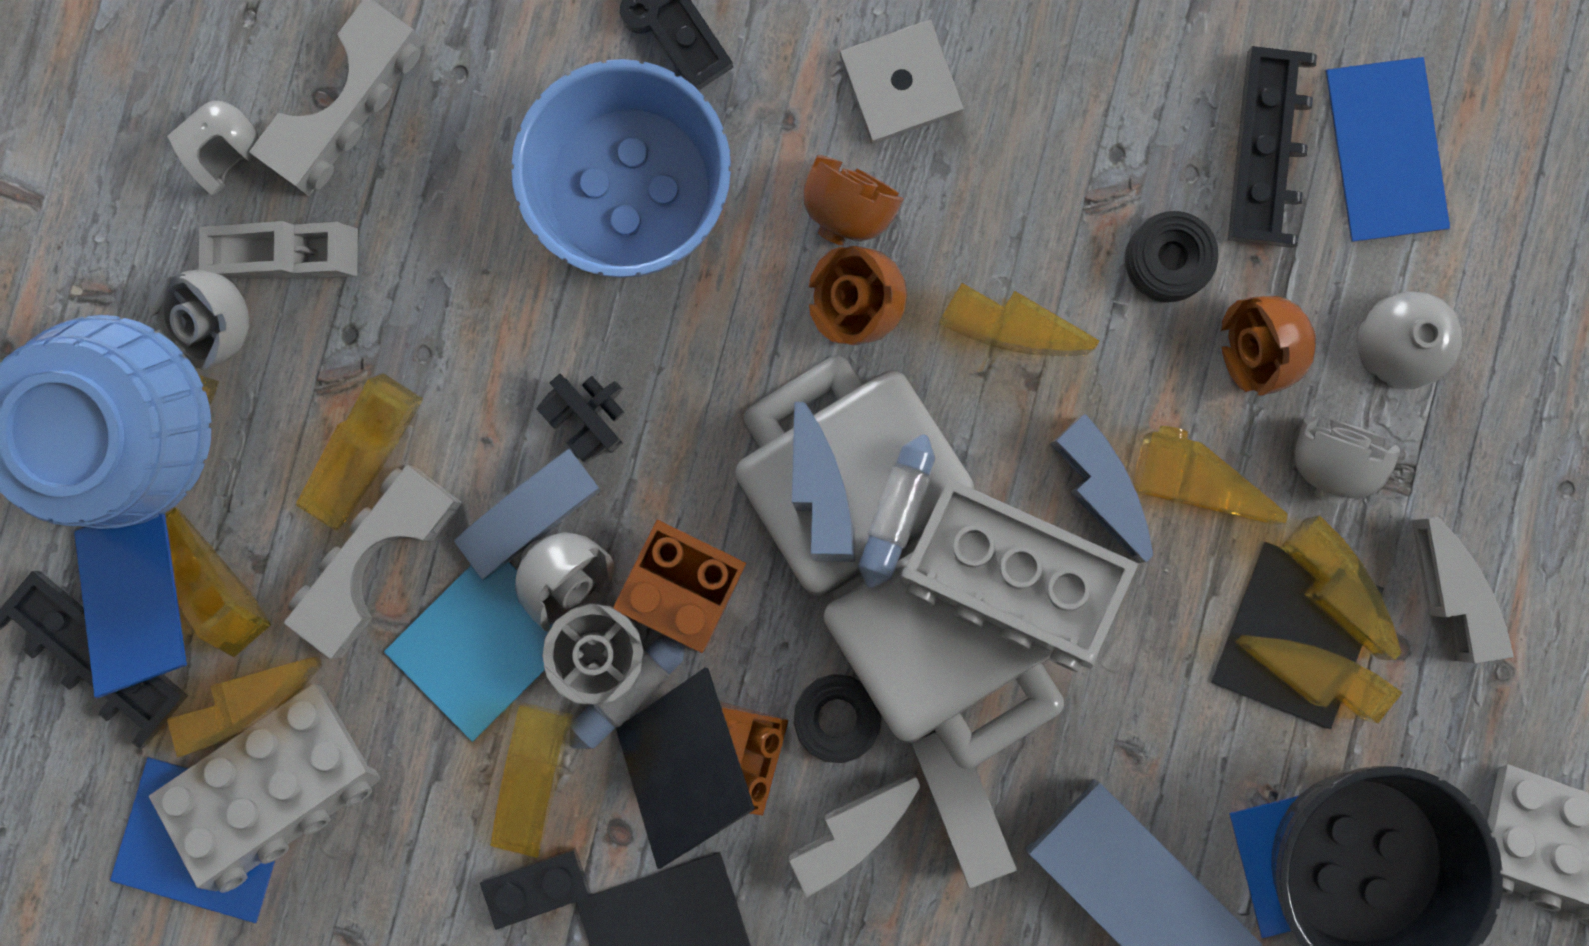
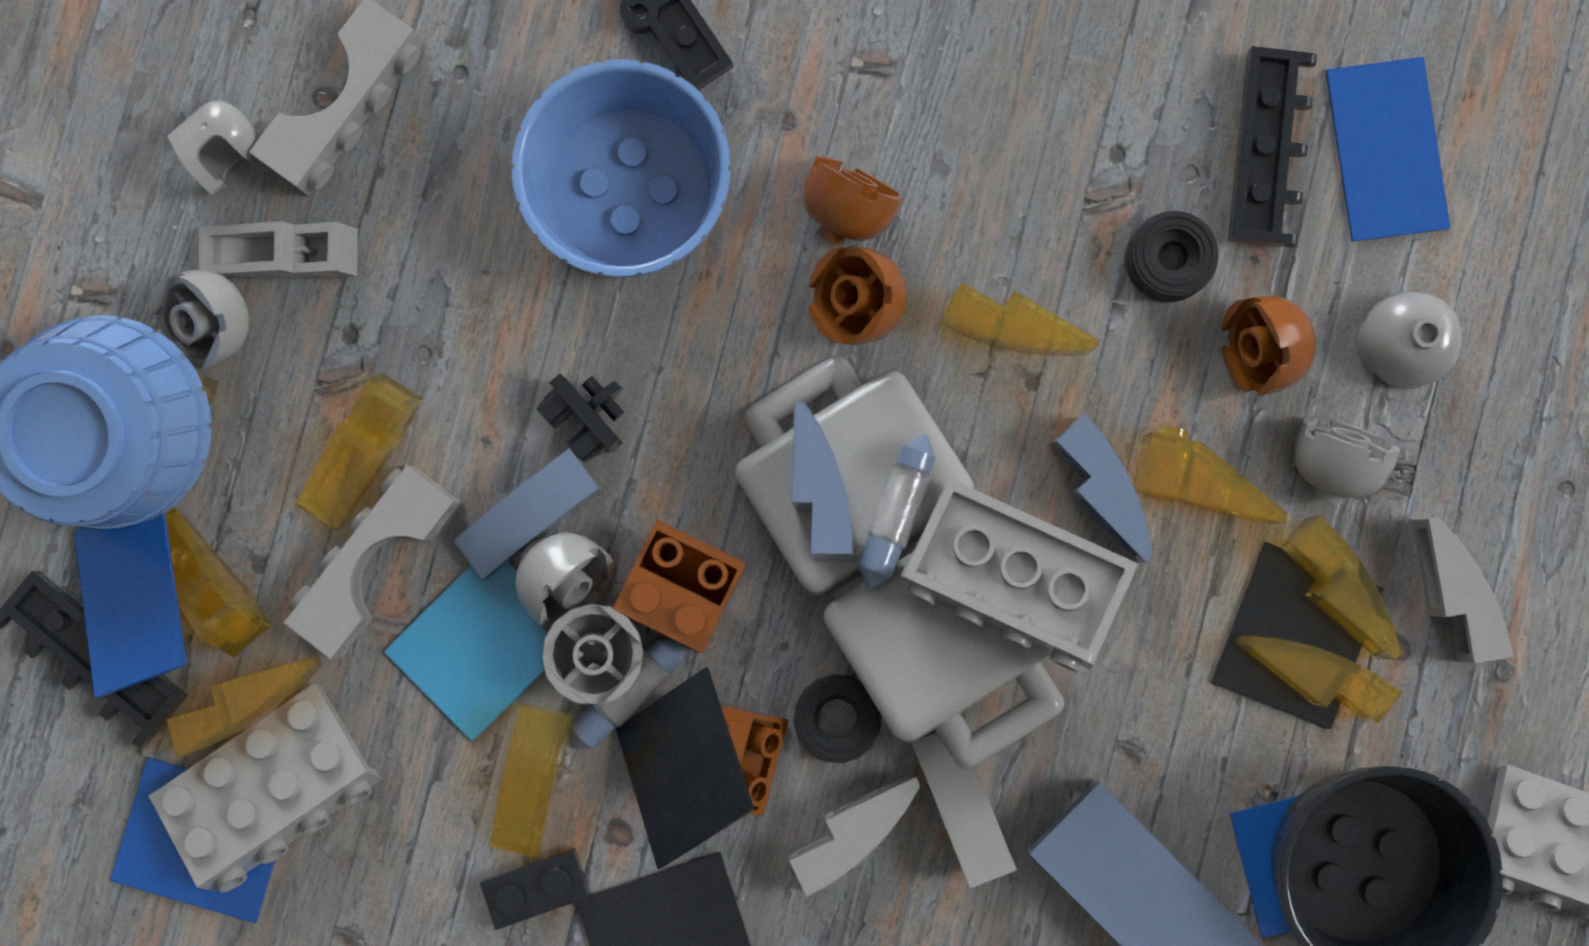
(901, 81): light grey tile -> none

